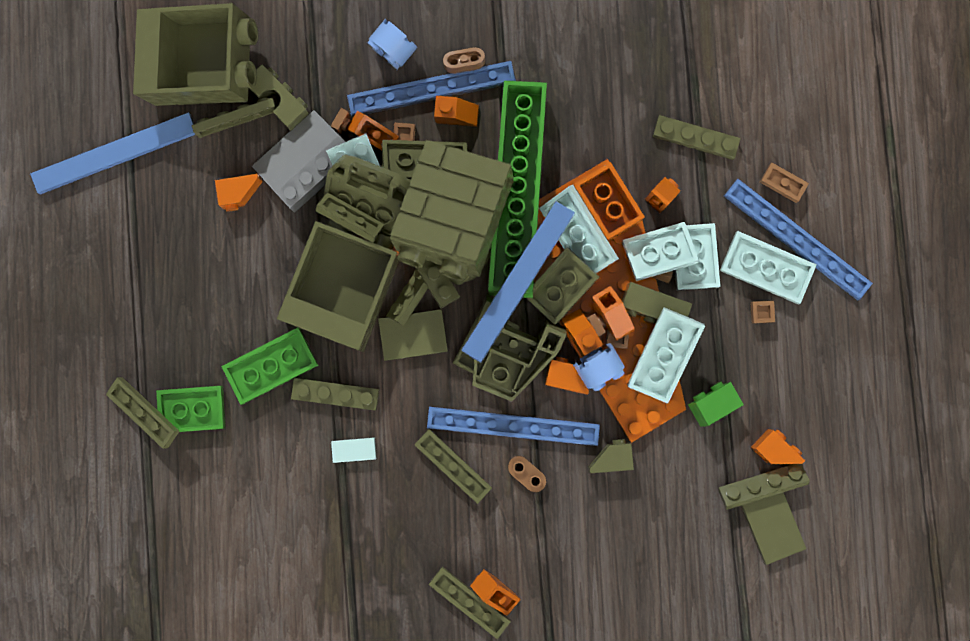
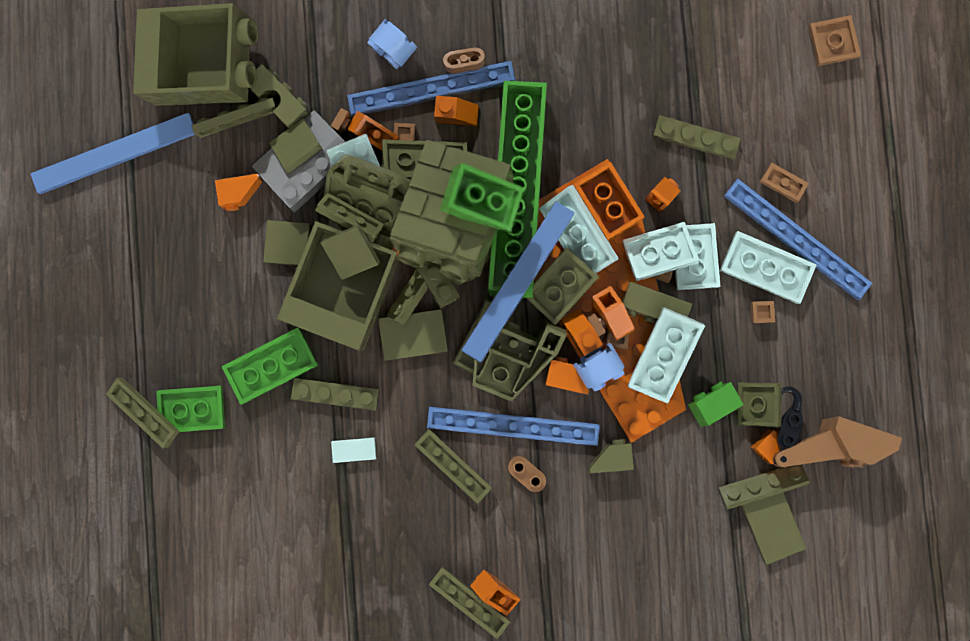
(285, 242): none -> olive tile
(295, 145): none -> olive tile
(350, 252): none -> olive tile
(481, 198): none -> bright green slope
(761, 404): none -> olive tile
(834, 40): none -> medium nougat plate
(837, 440): none -> medium nougat slope

